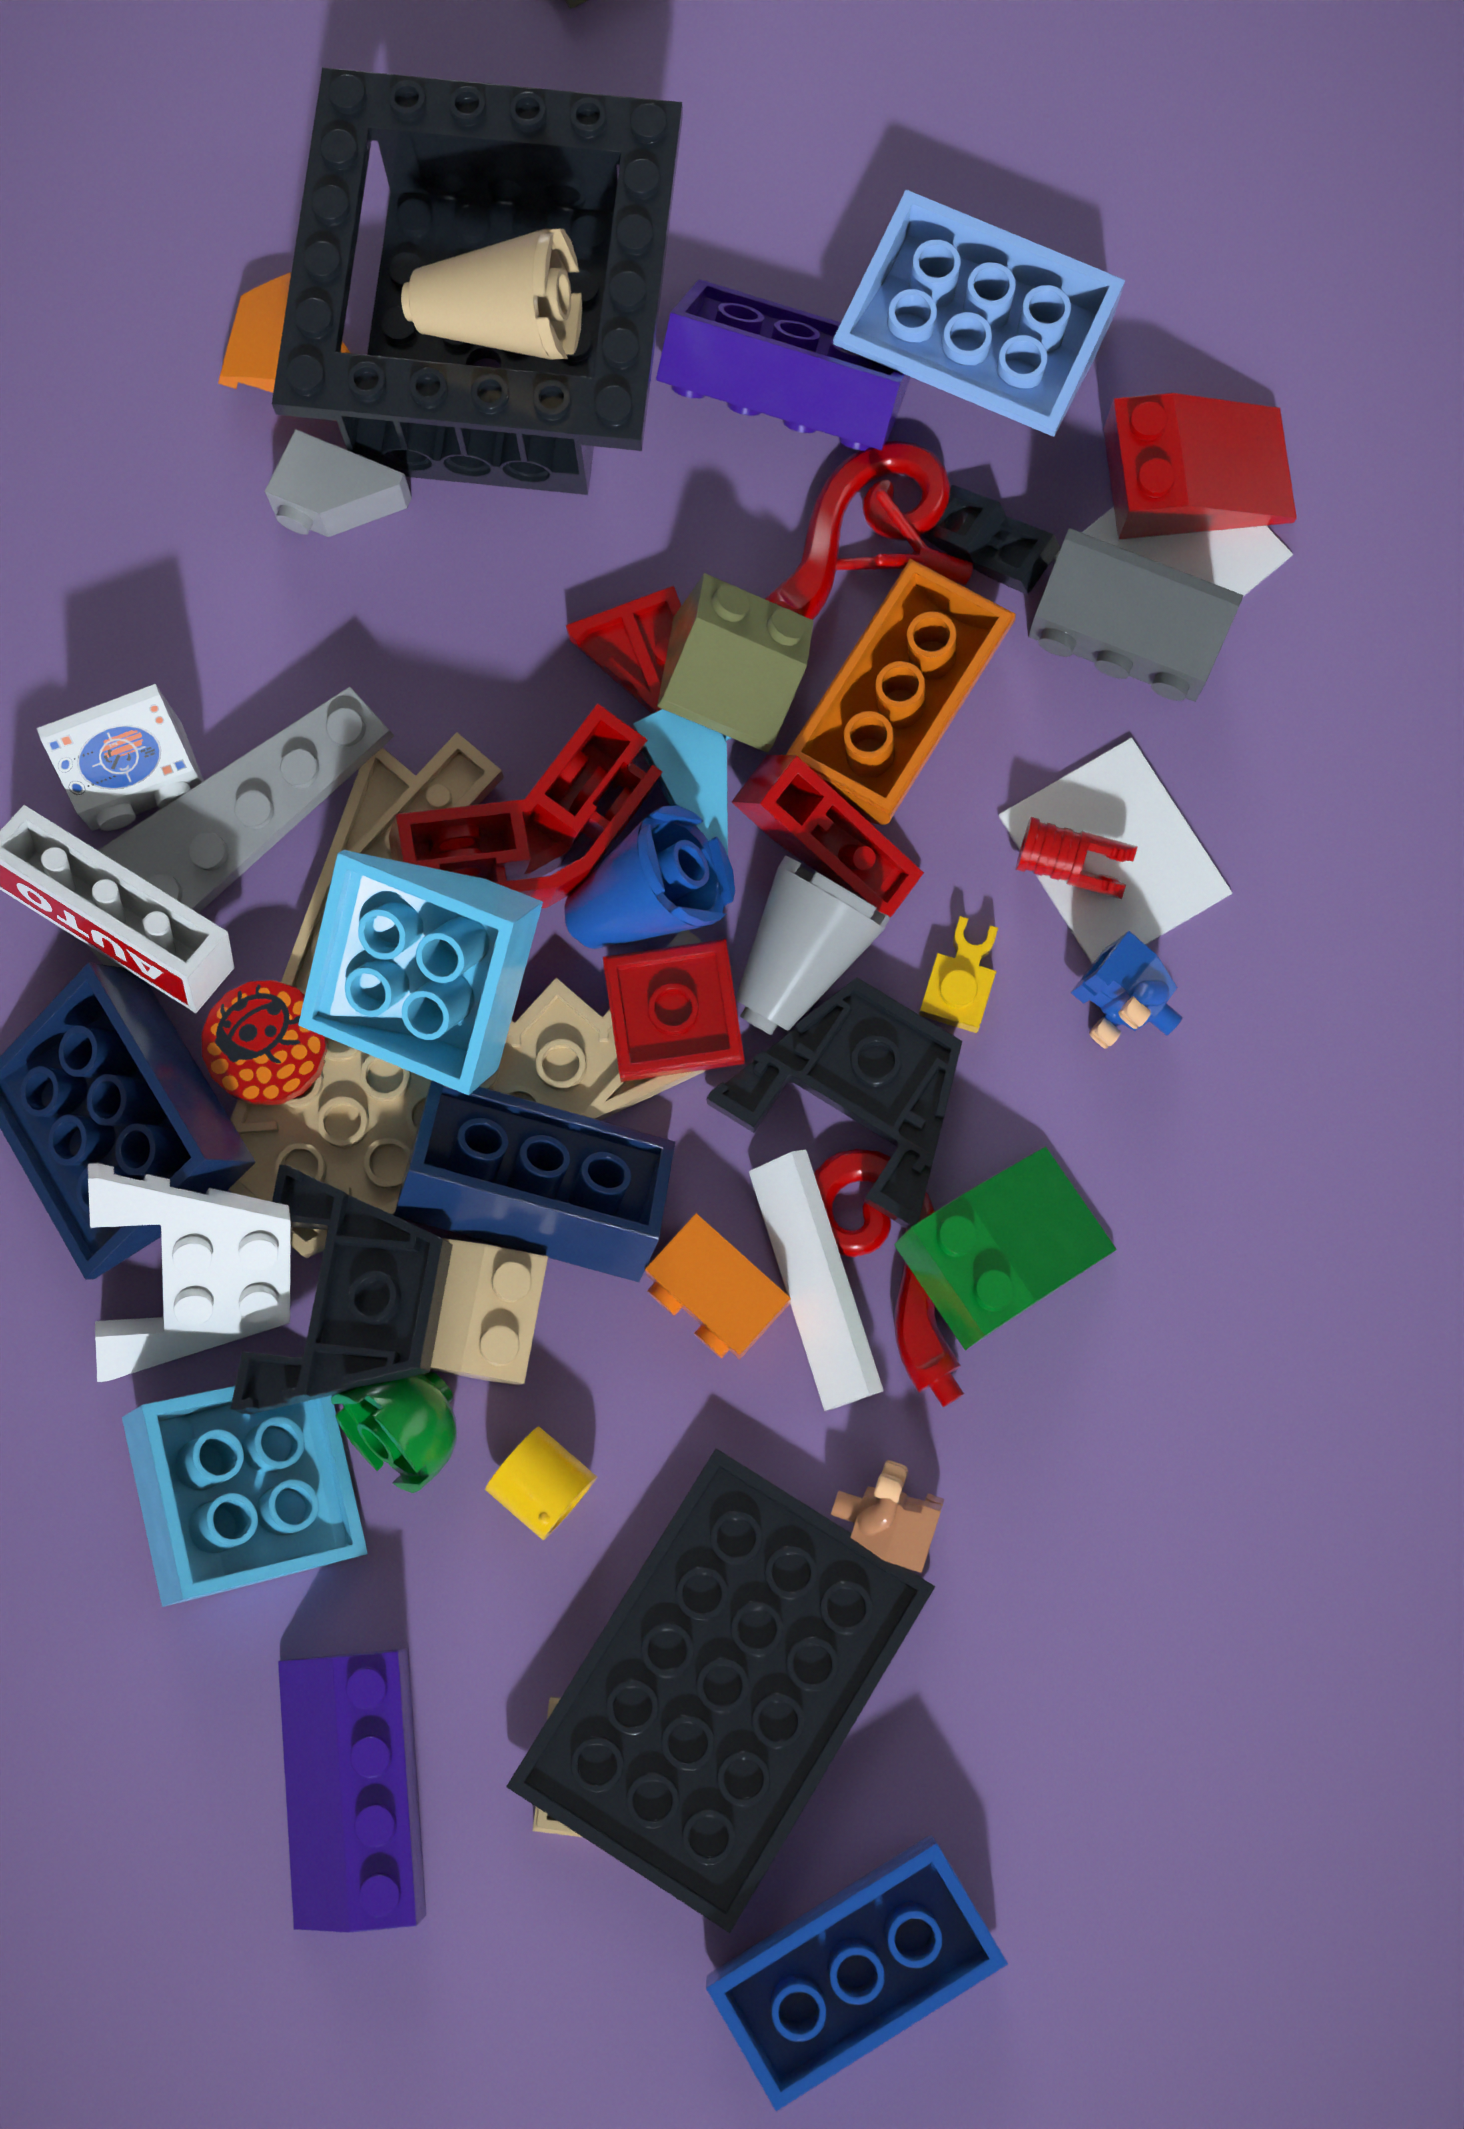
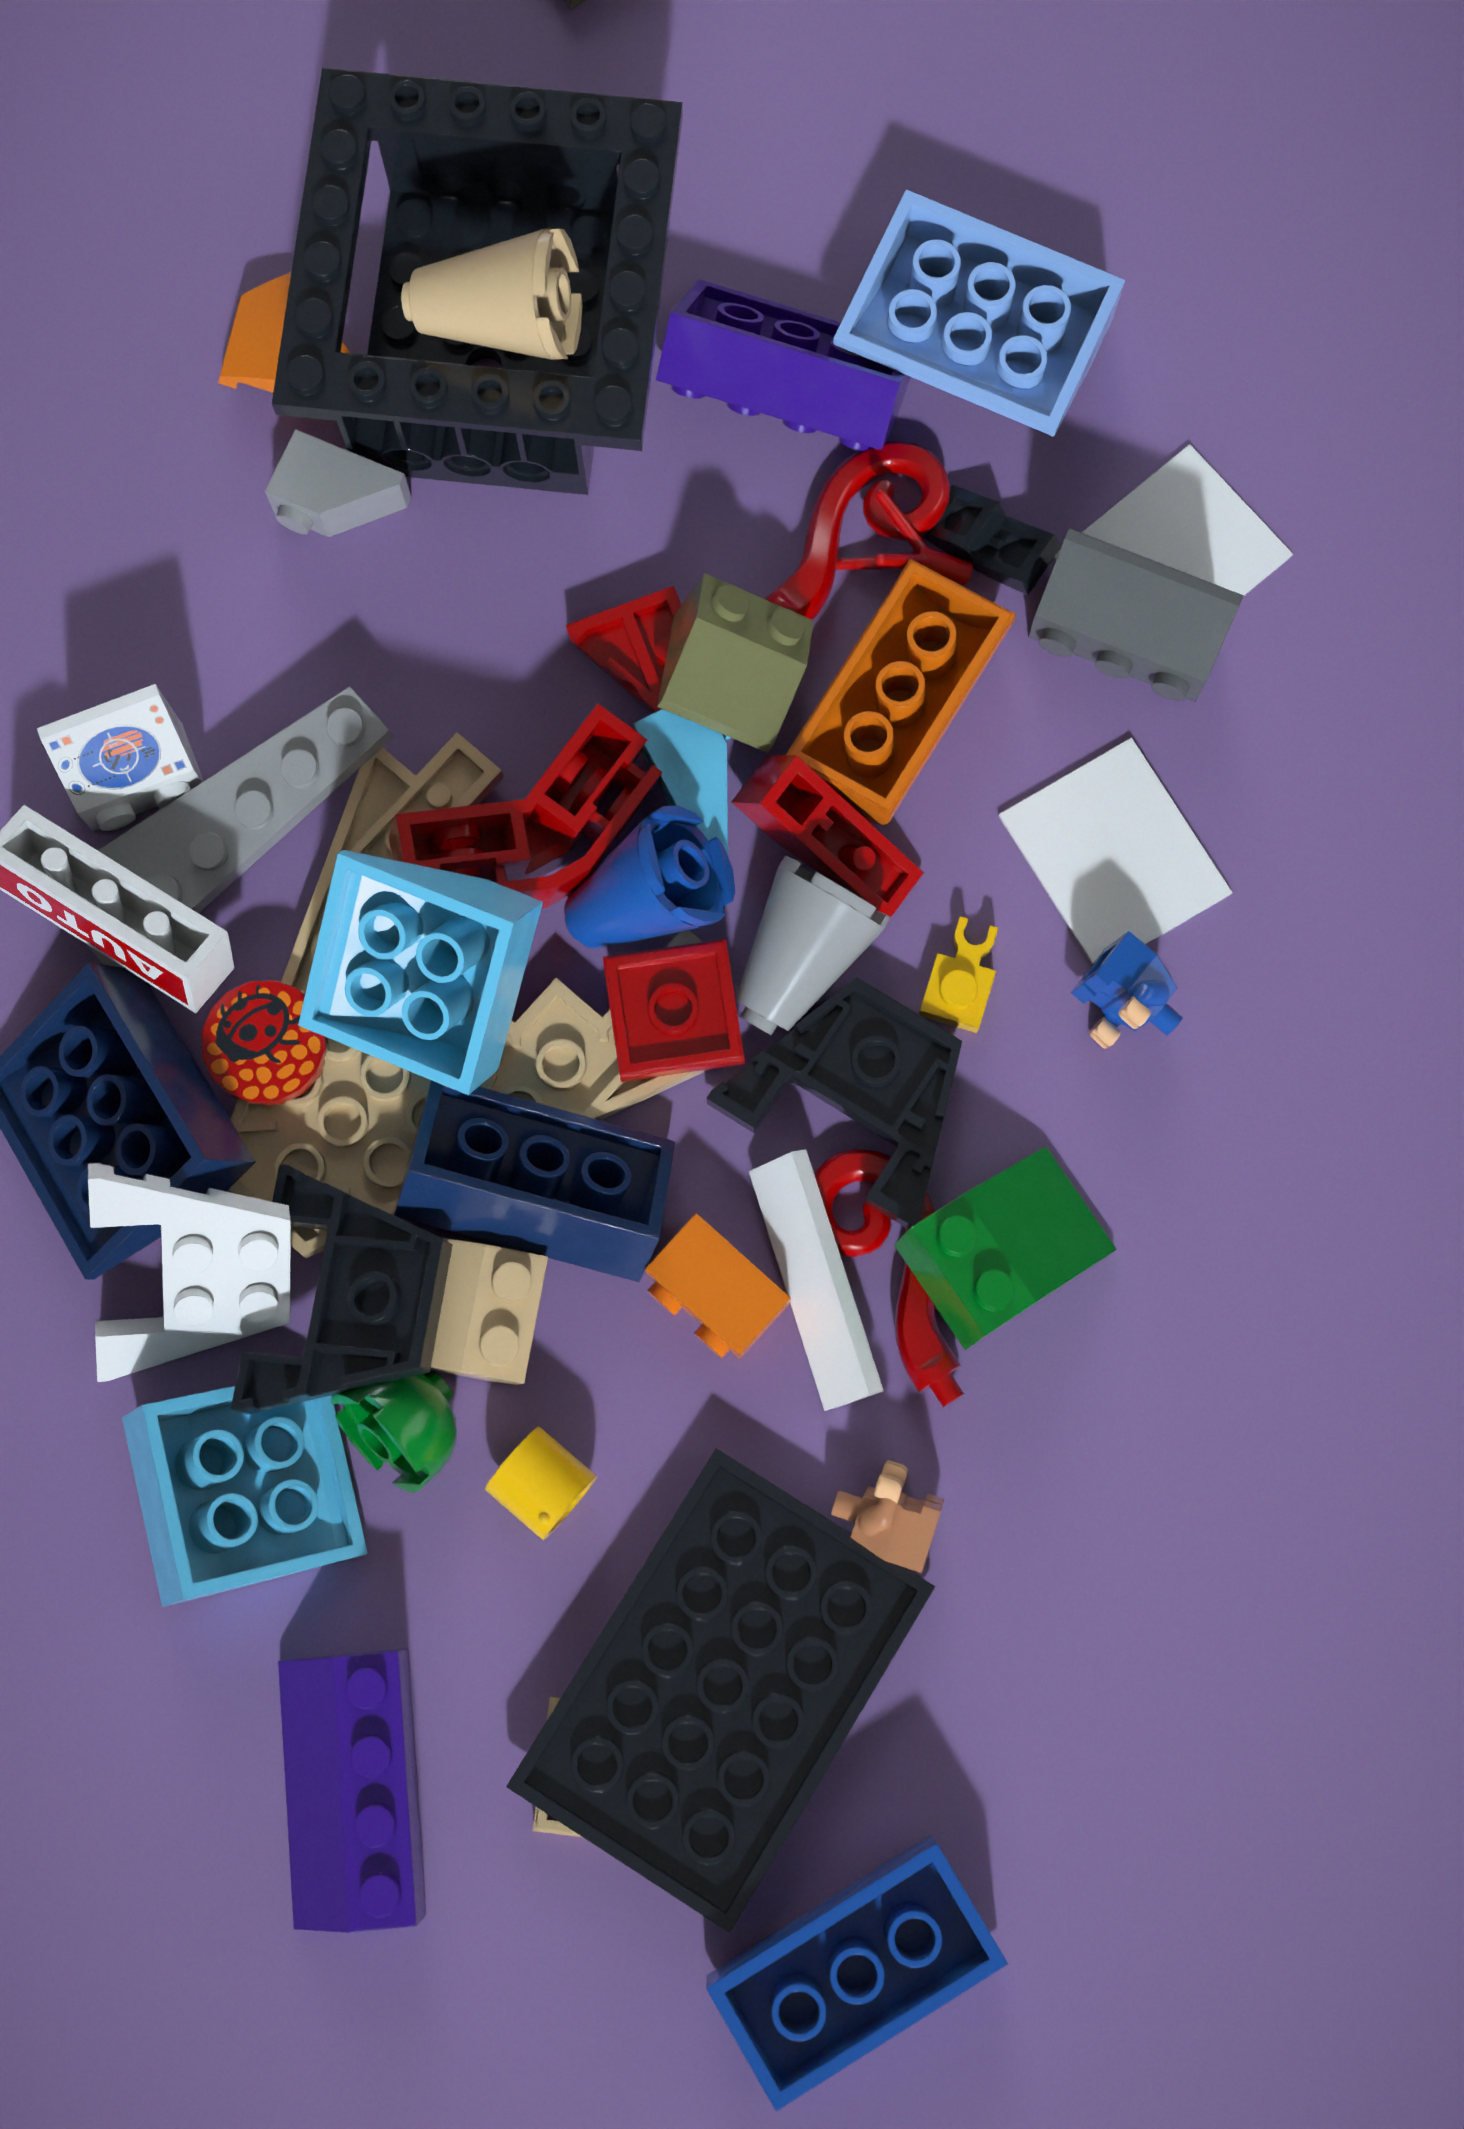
(1062, 854): red hinge -> none
(1196, 465): red slope -> none

